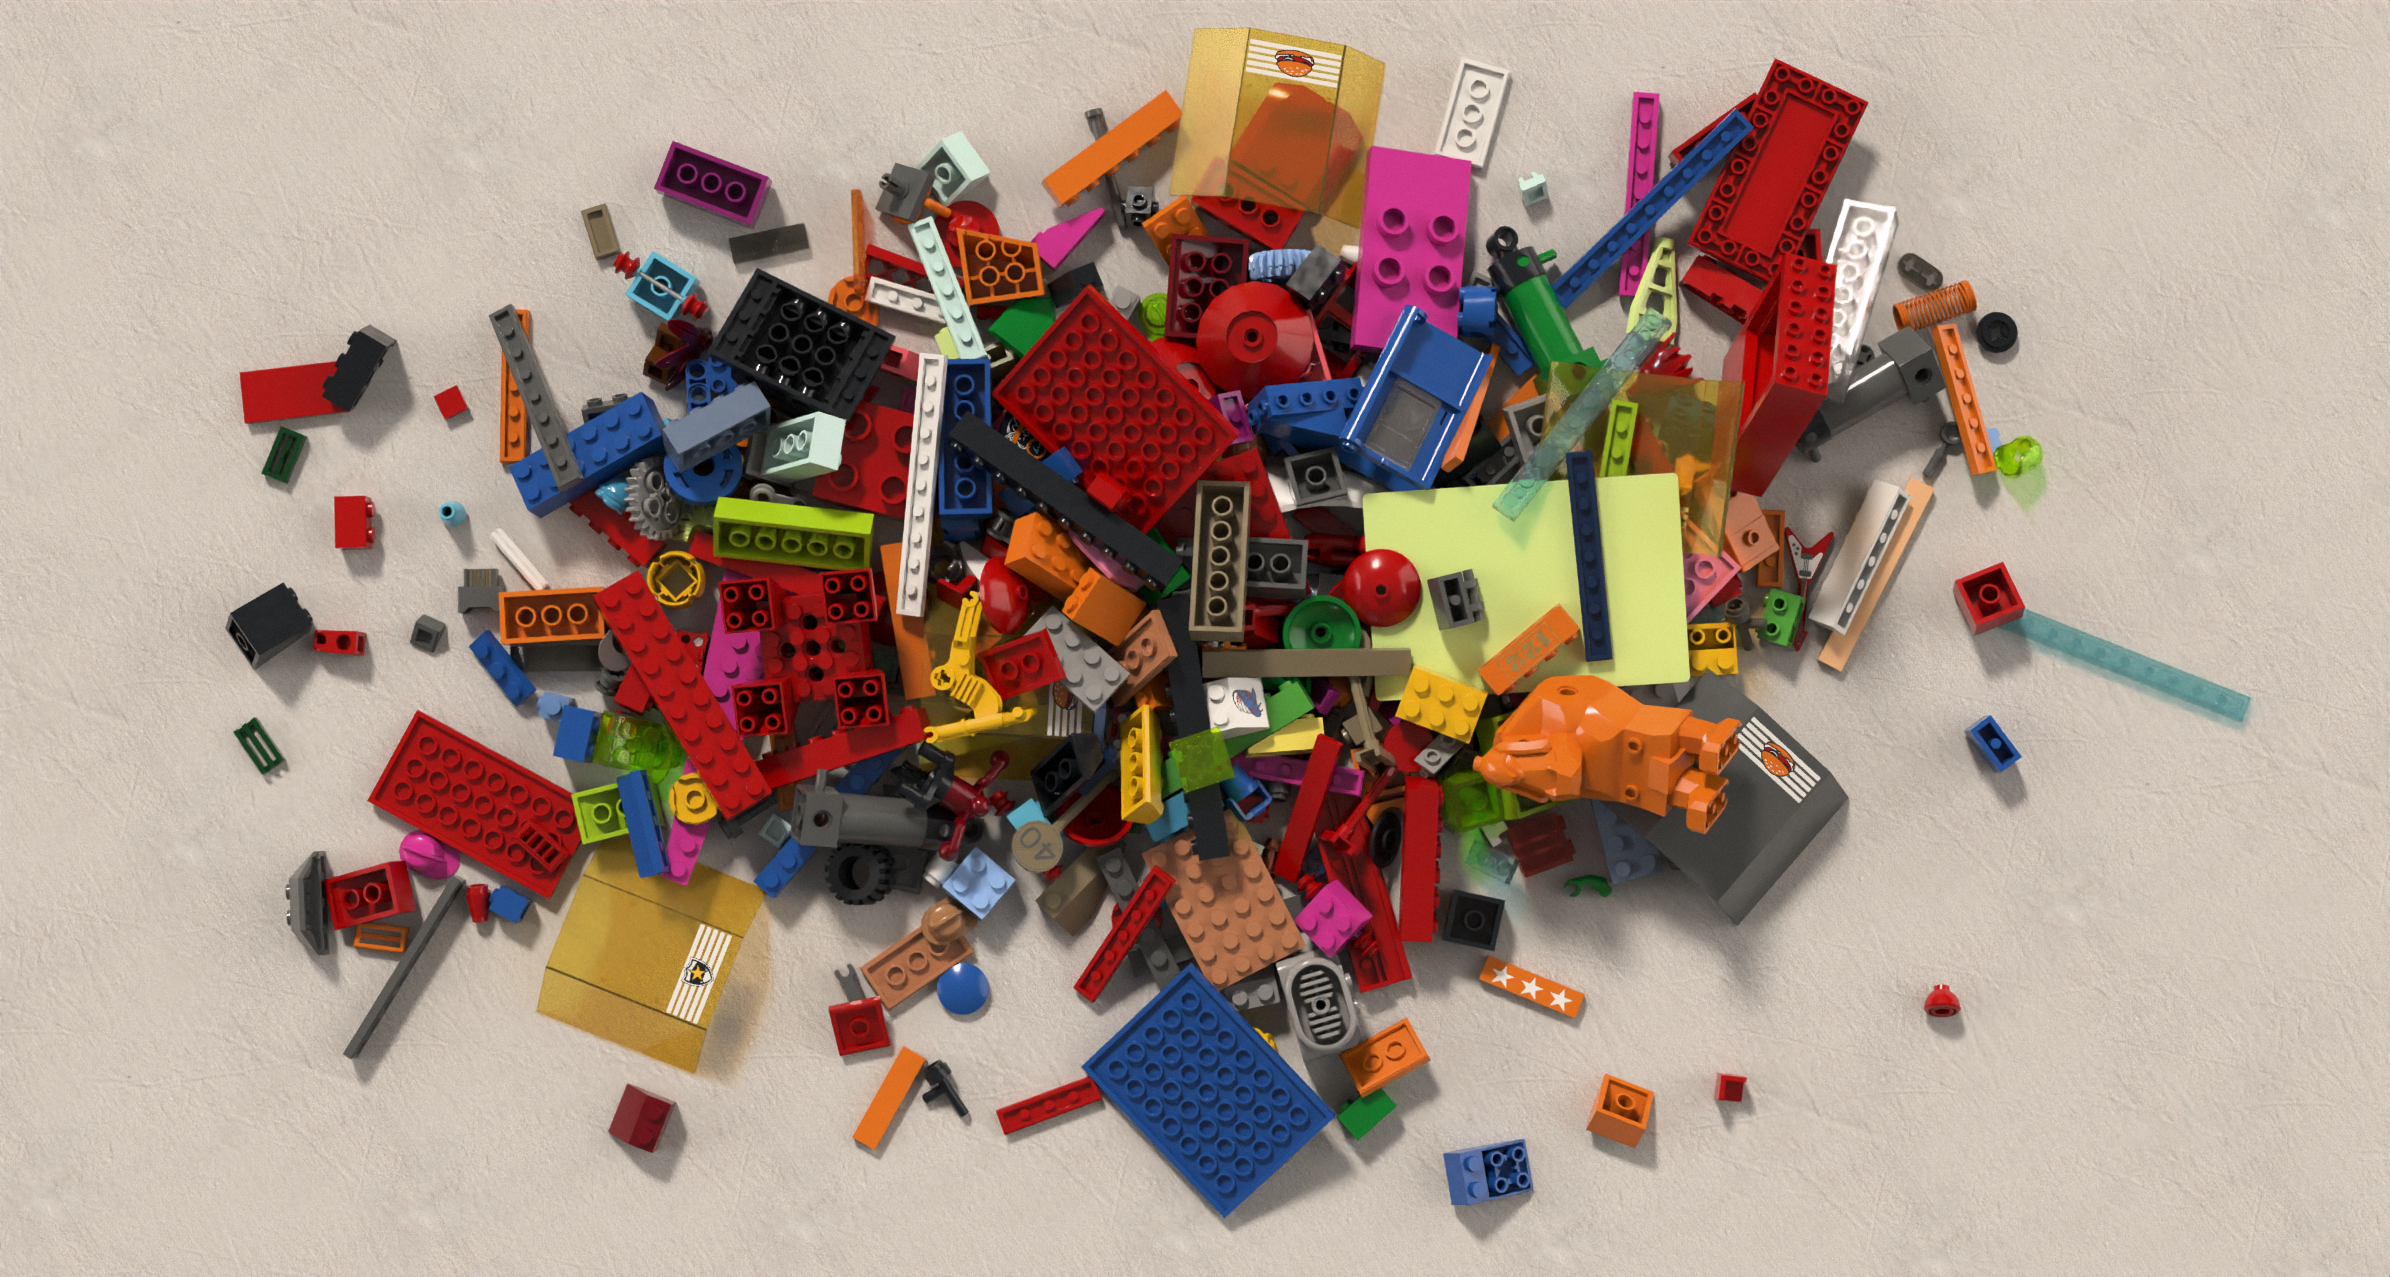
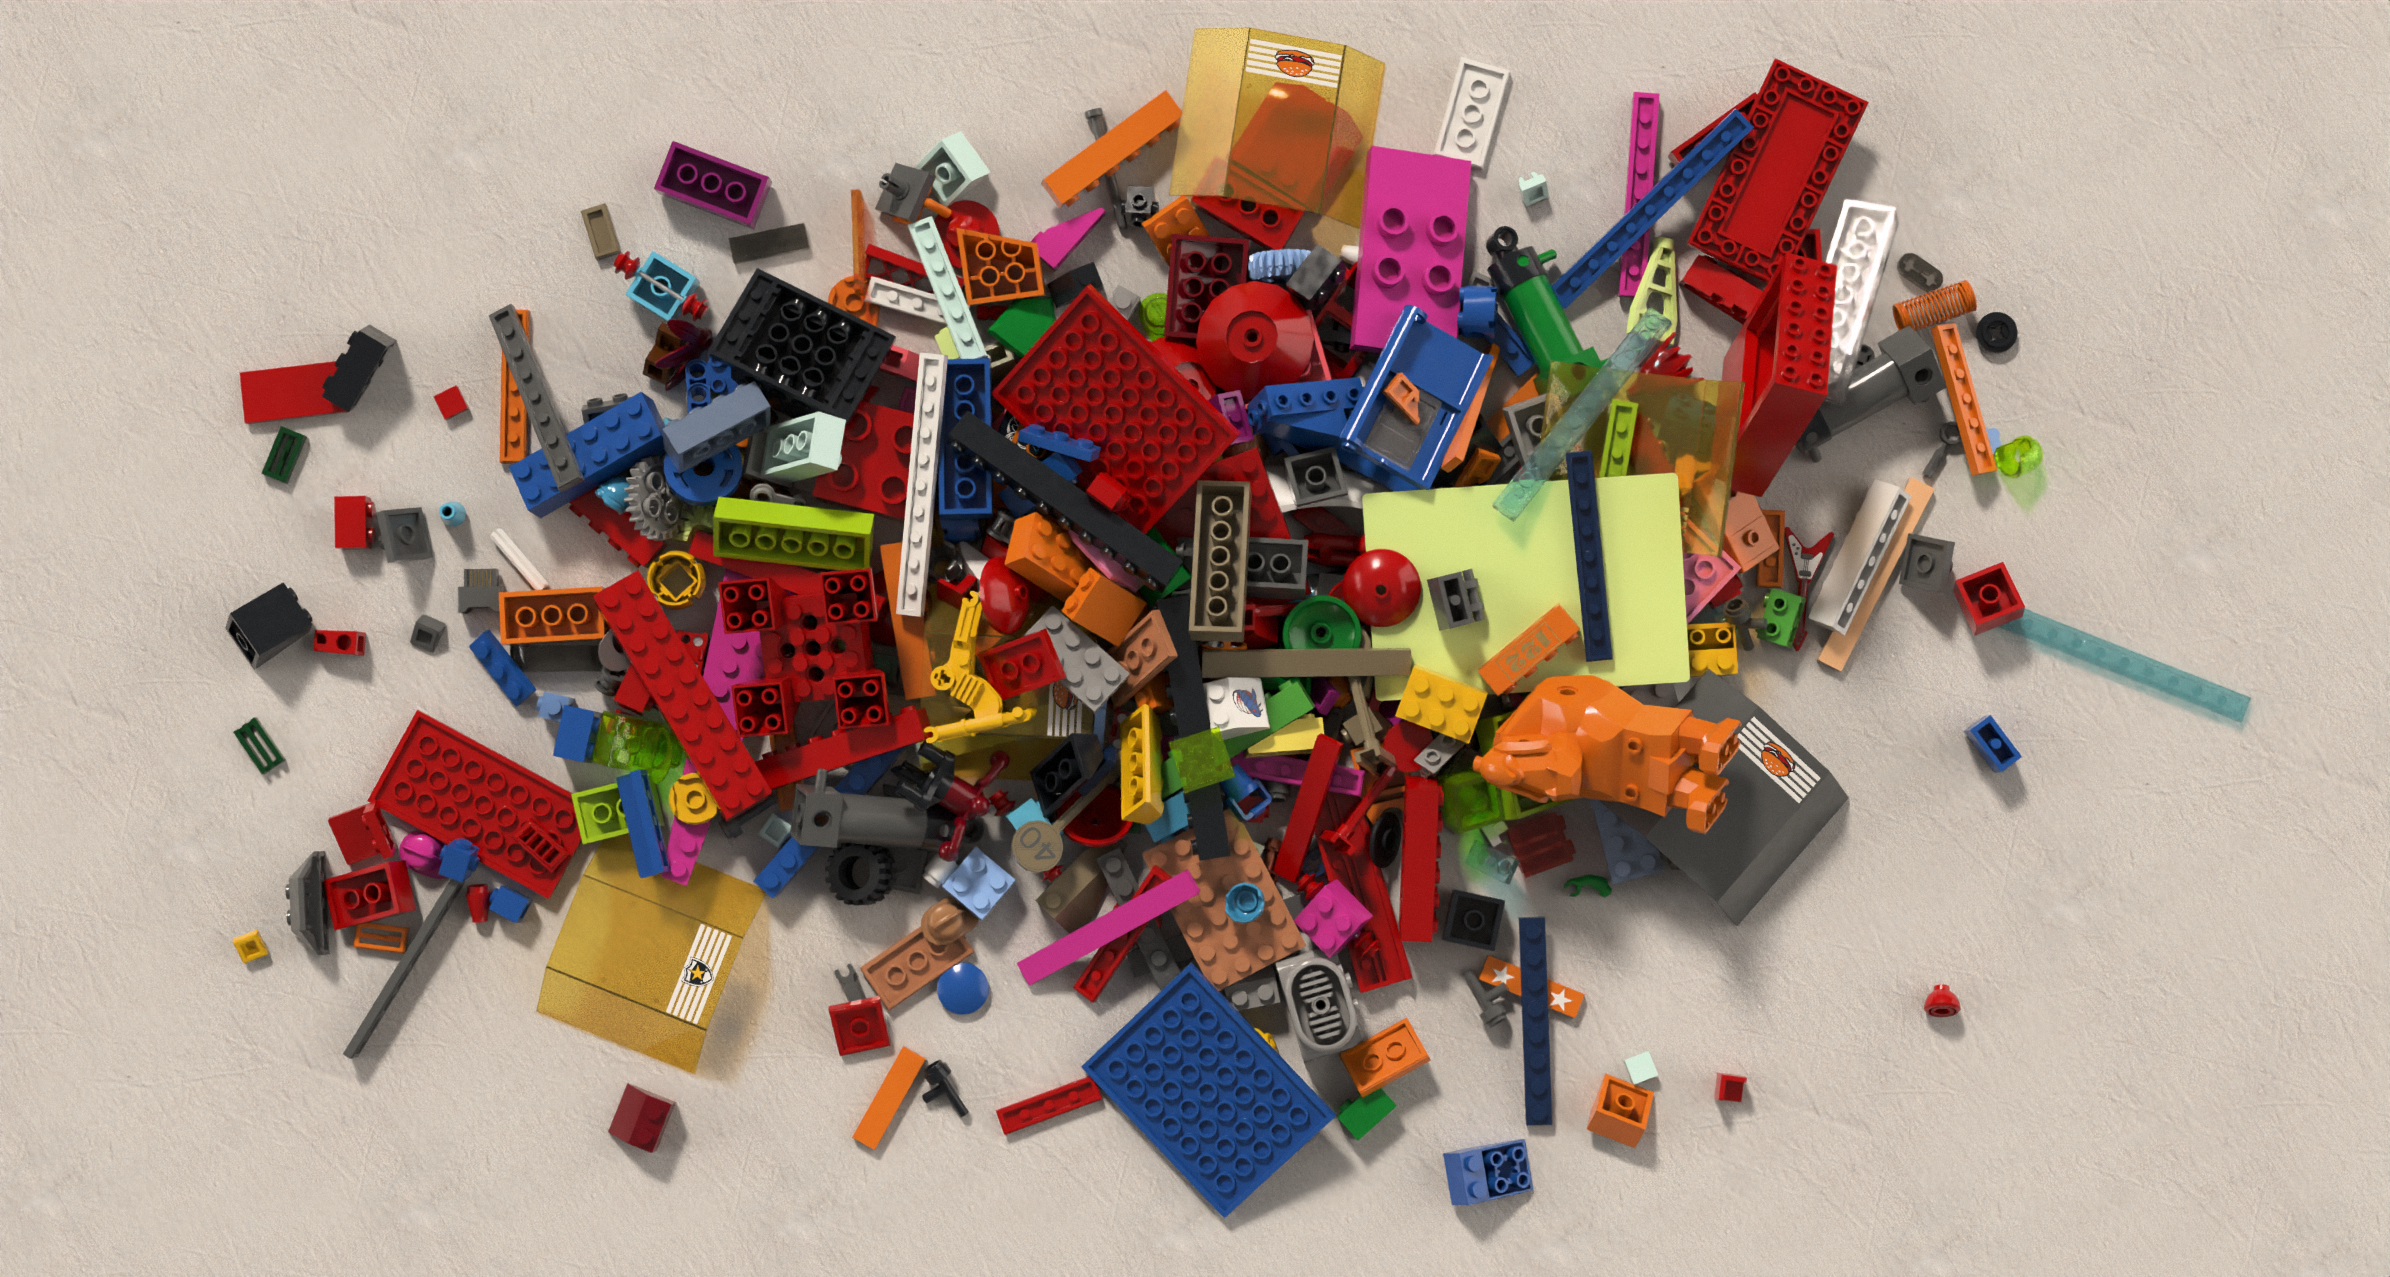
(250, 946): none -> yellow tile
(362, 833): none -> red bracket
(404, 535): none -> dark grey tile
(459, 860): none -> blue brick
(1059, 442): none -> blue plate
(1108, 927): none -> dark pink tile
(1244, 903): none -> dark azure hair
(1404, 397): none -> orange tile
(1479, 468): none -> orange tile
(1493, 1013): none -> dark grey piece
(1535, 1020): none -> dark blue plate
(1641, 1068): none -> light aqua tile
(1927, 563): none -> dark grey tile

